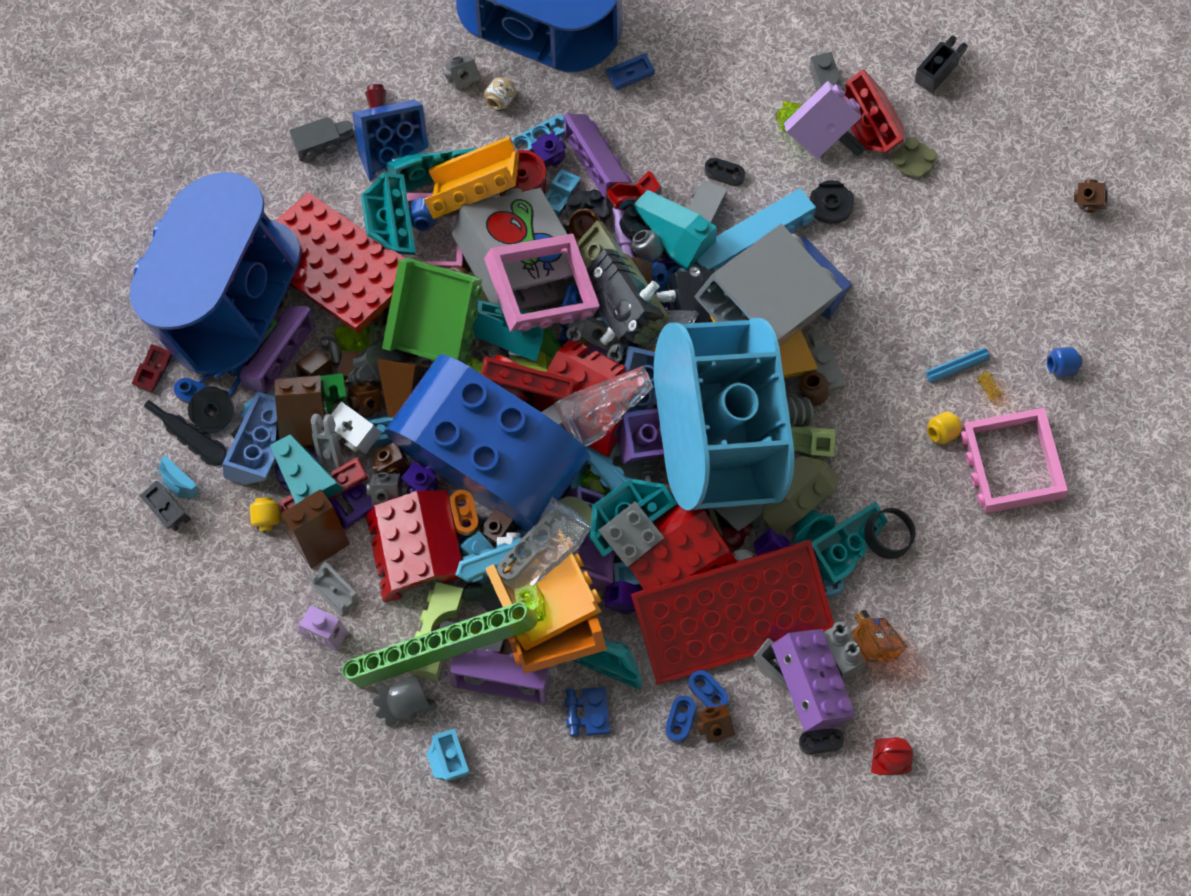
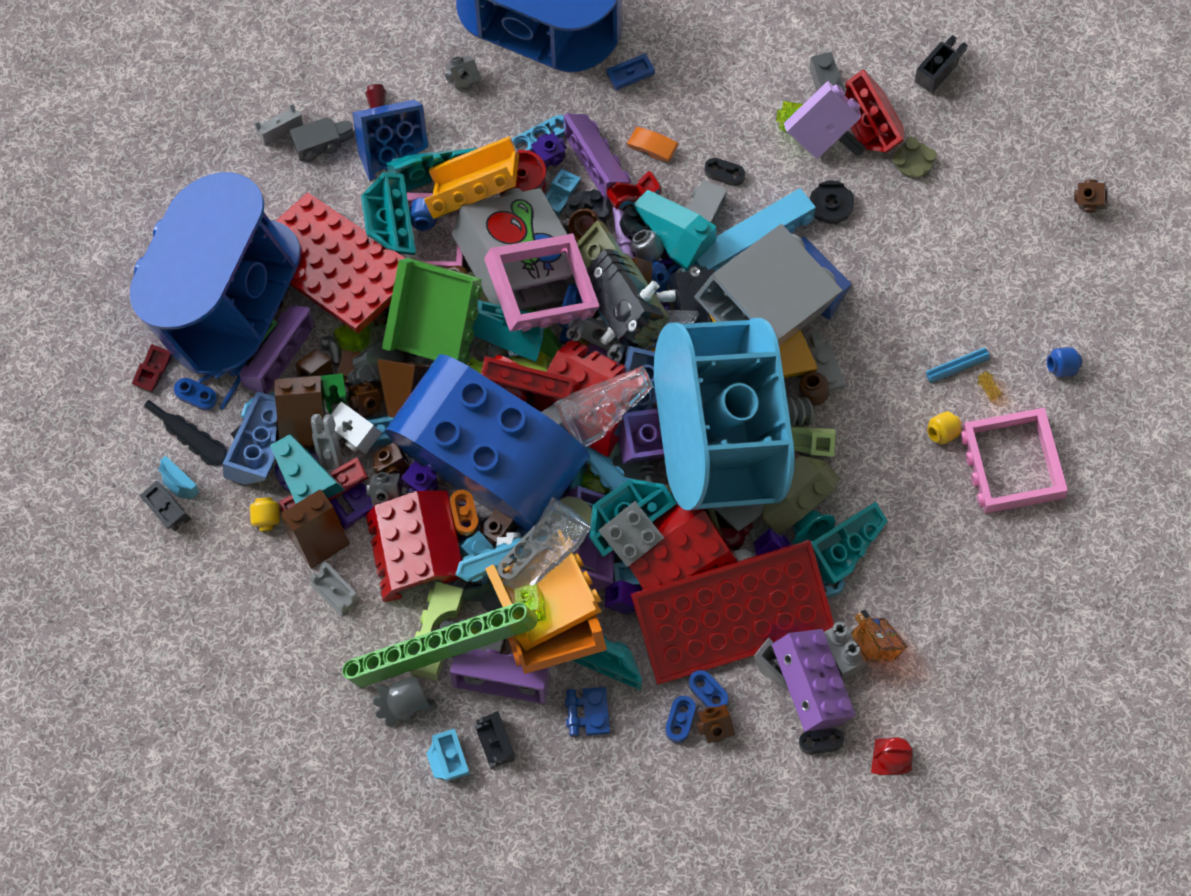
(202, 418): black plate -> none
(279, 125): none -> light grey hinge
(321, 627): lavender torso -> none
(494, 740): none -> black hinge
(500, 93): tan head -> none
(653, 143): none -> orange slope
(873, 542): black tyre -> none

